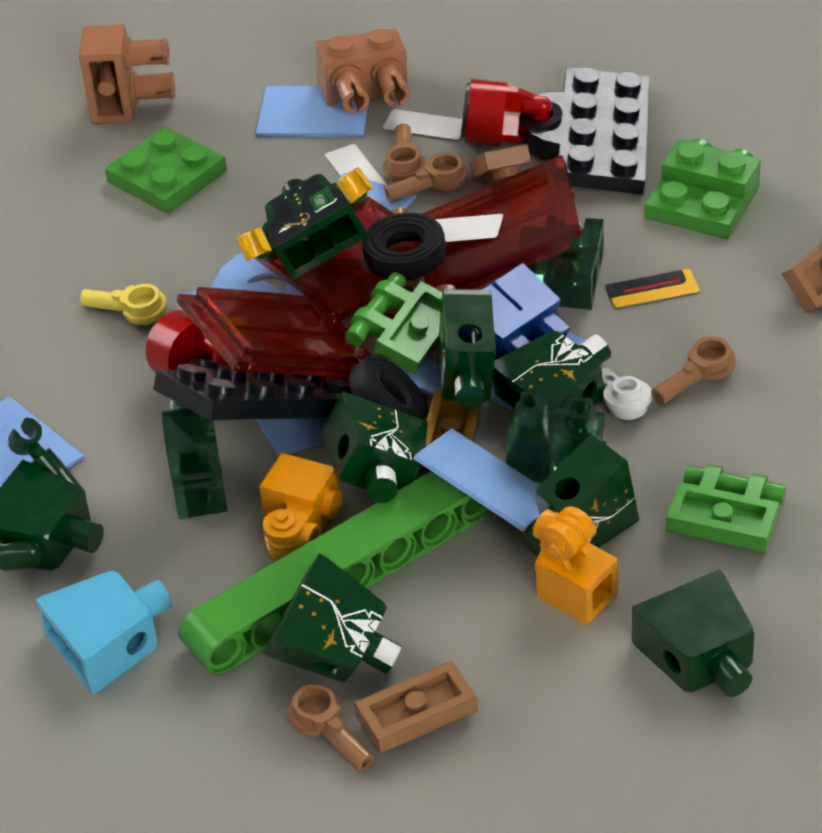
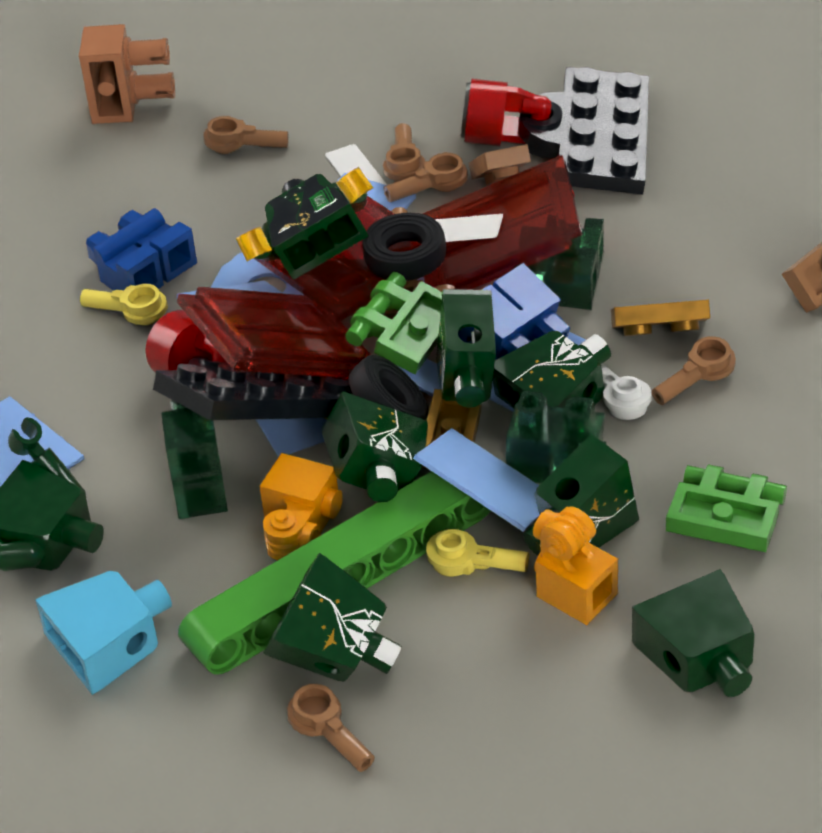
(142, 251): none -> blue hips
(166, 169): bright green plate -> none
(228, 134): none -> medium nougat plate
(304, 113): light blue window -> none
(362, 68): nougat brick -> none
(416, 706): medium nougat plate -> none
(425, 124): white sticker -> none
(457, 553): none -> light yellow plate
(652, 288): sticker -> none
(680, 316): none -> pearl gold plate
(704, 188): bright green plate -> none

